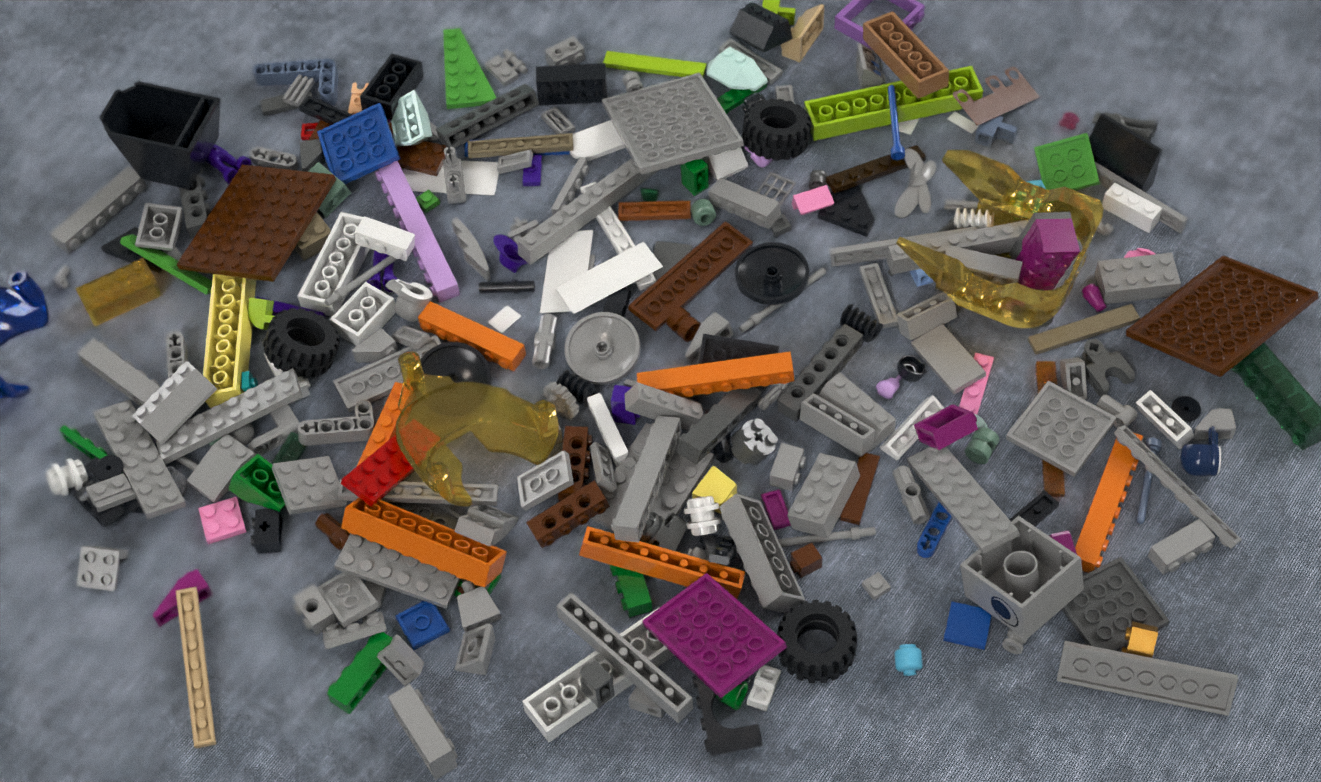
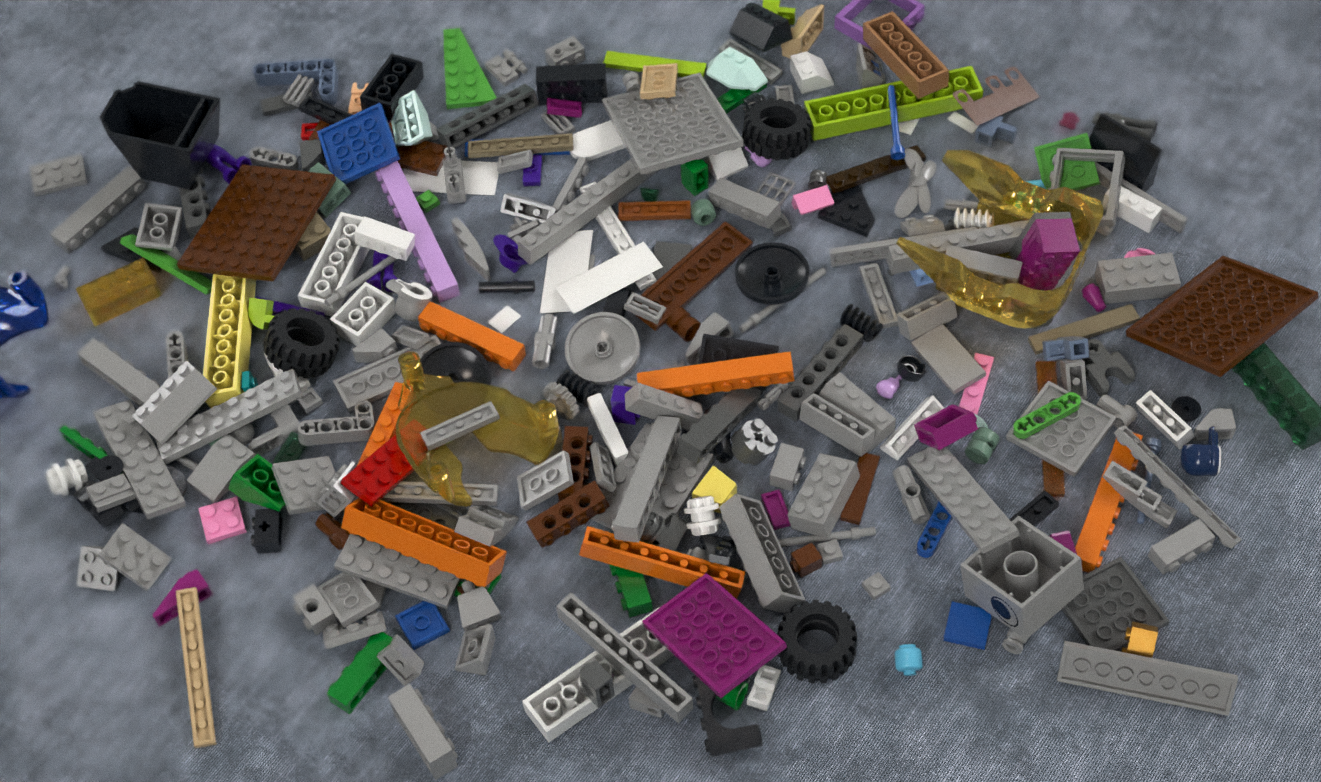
(58, 175): none -> light grey plate
(134, 557): none -> light grey plate
(309, 400): none -> light grey plate
(335, 496): none -> light grey bracket
(459, 425): none -> light grey plate
(526, 208): none -> light grey slope
(564, 107): none -> magenta tile
(644, 310): none -> light grey tile
(659, 81): none -> tan plate
(809, 72): none -> white slope
(830, 551): none -> light grey plate
(927, 225): none -> light grey plate
(1045, 413): none -> bright green beam
(1066, 347): none -> sand blue brick
(1115, 157): none -> light grey window
(1135, 492): none -> light grey slope

